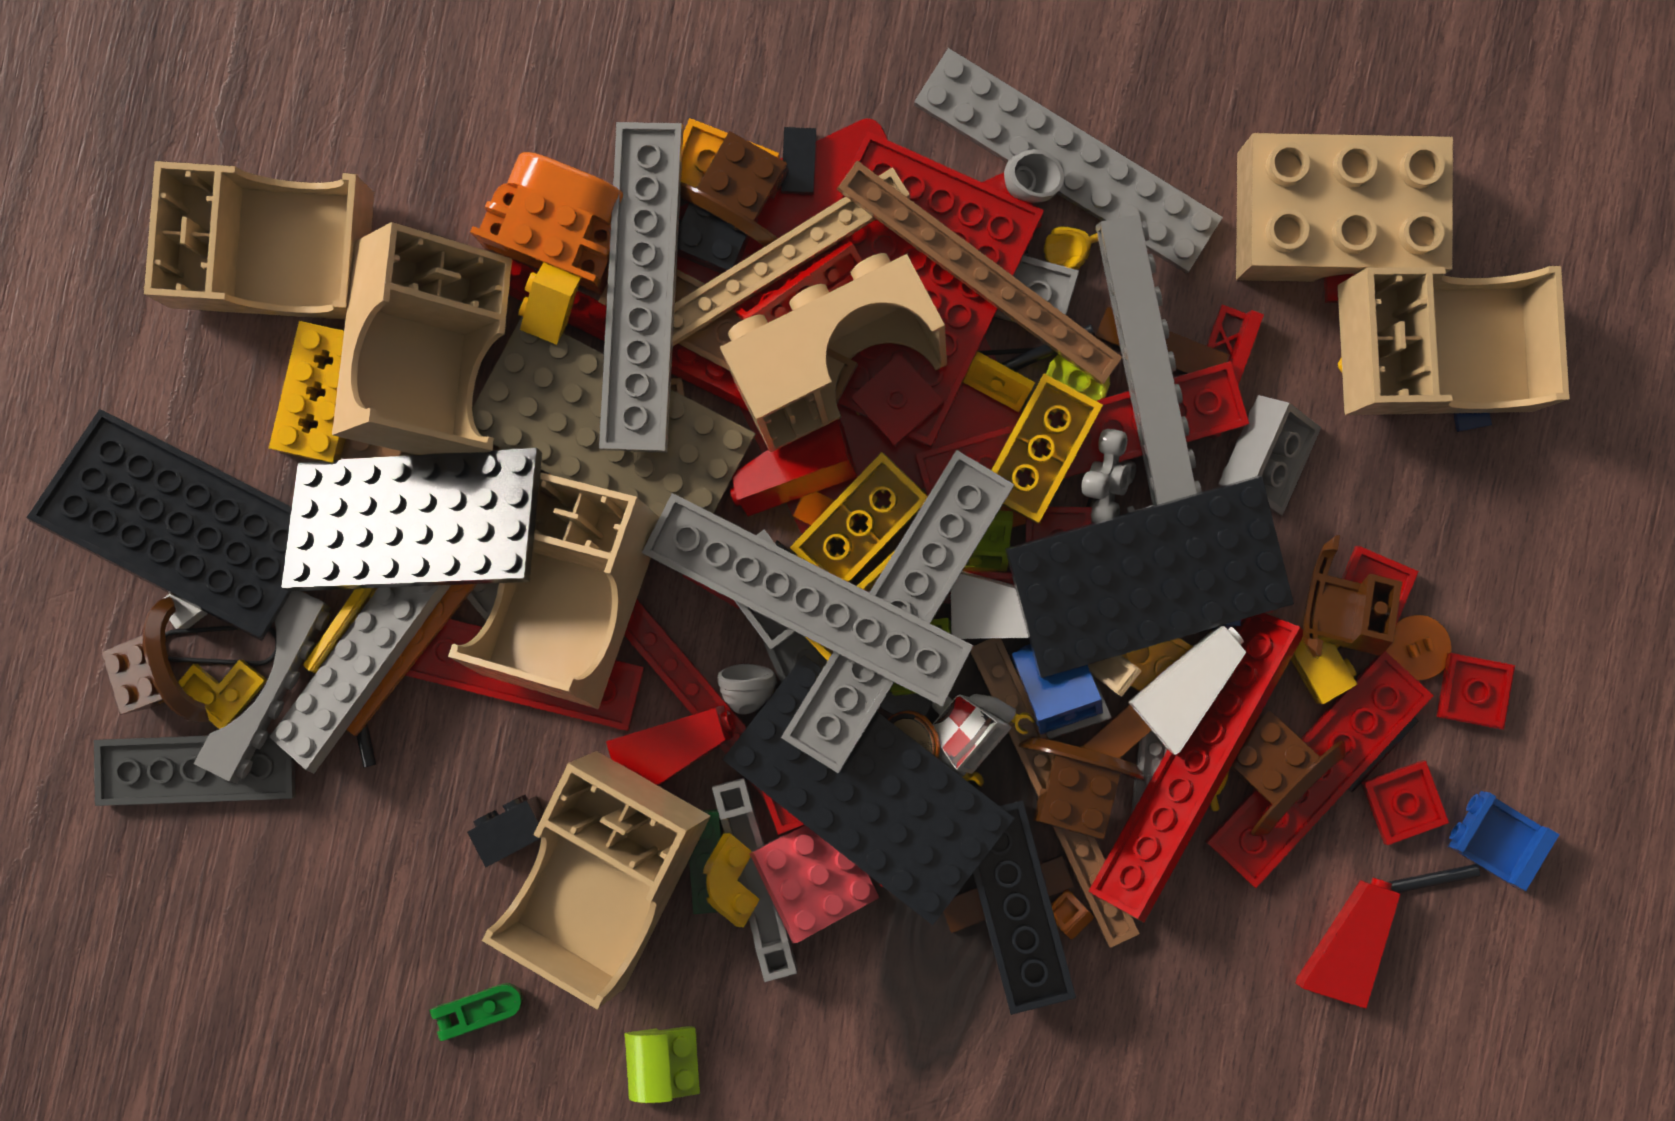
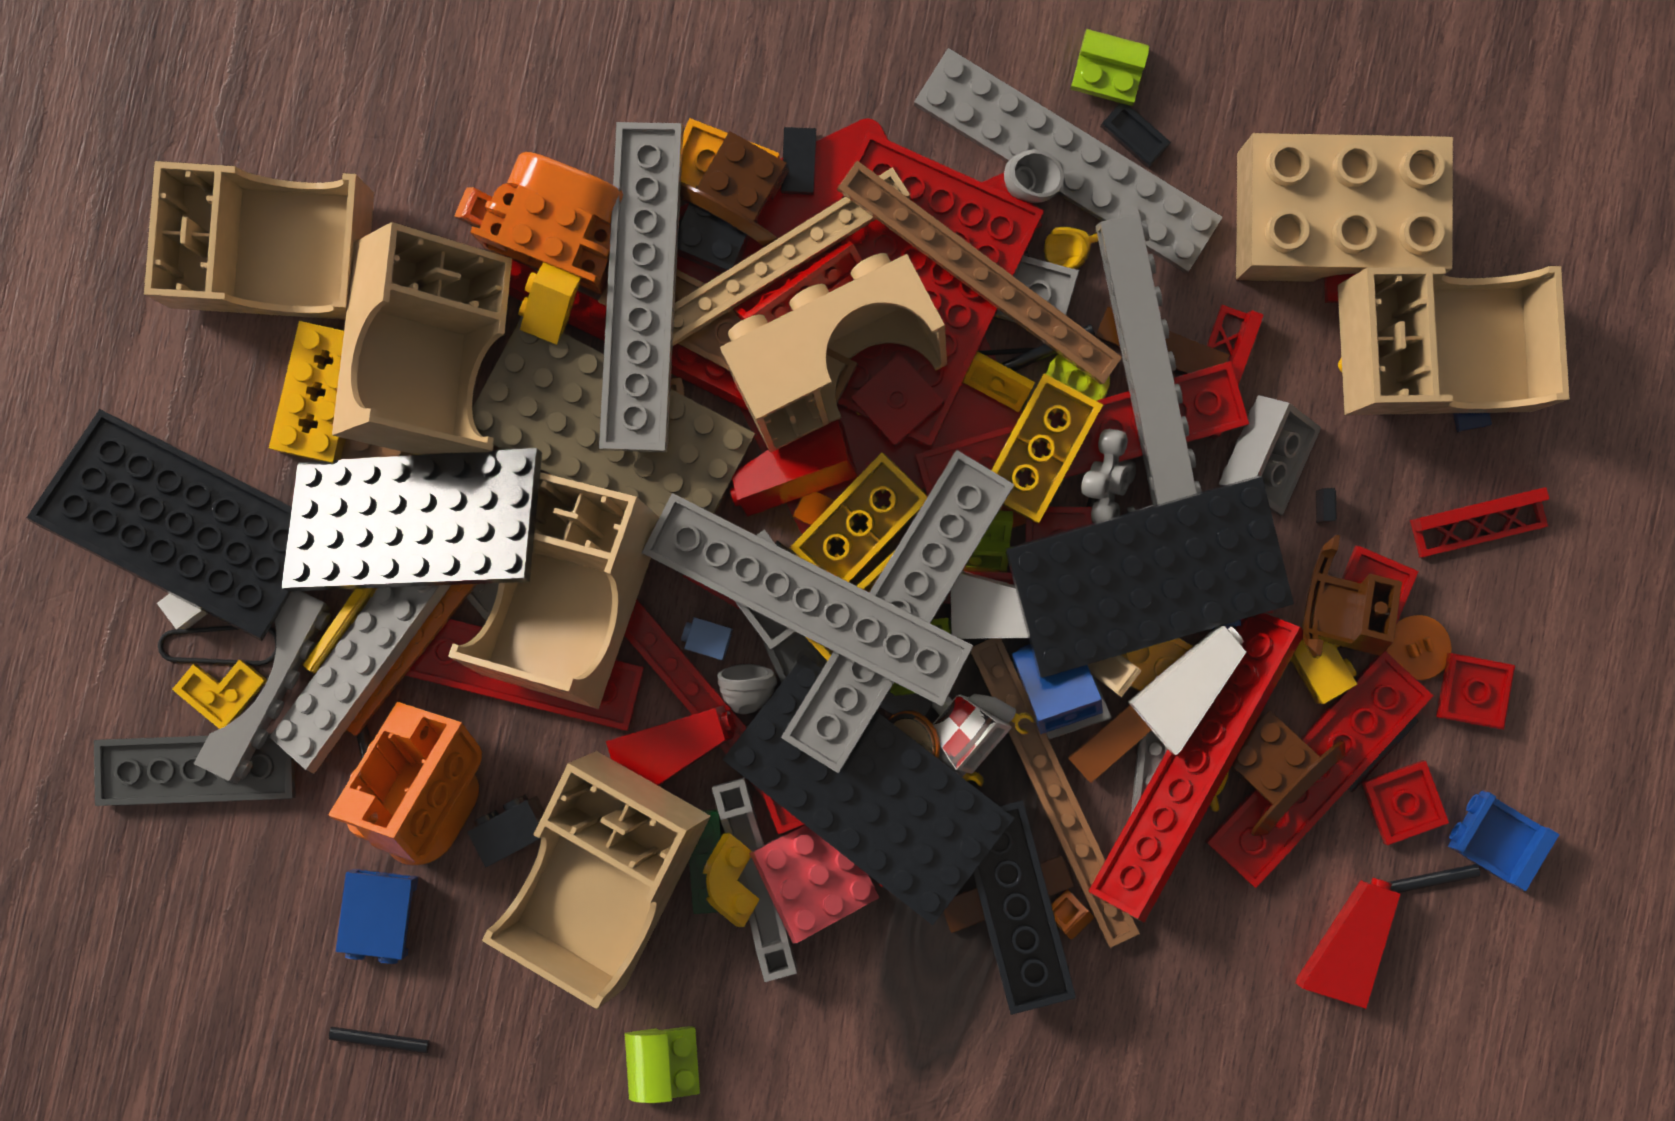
(142, 671): reddish brown piece -> none
(375, 915): none -> blue panel
(379, 1040): none -> black bar
(412, 786): none -> orange brick
(472, 206): none -> orange slope
(477, 1010): green plate -> none
(707, 638): none -> medium blue brick
(1079, 787): reddish brown piece -> none
(1109, 67): none -> lime brick
(1135, 134): none -> black tile
(1326, 505): none -> black tile
(1482, 509): none -> red fence

